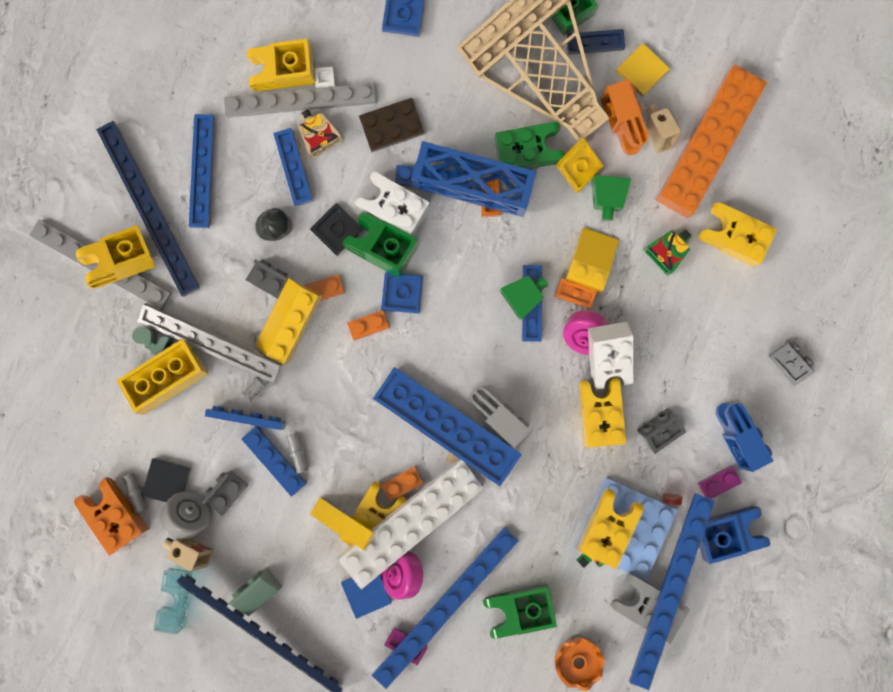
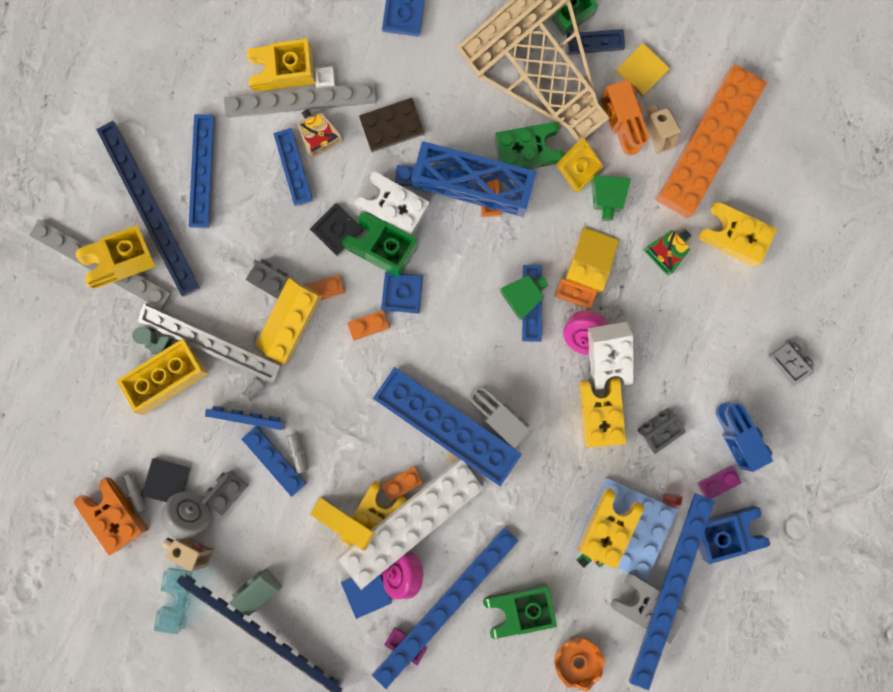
(273, 225): pearl dark grey piece -> none

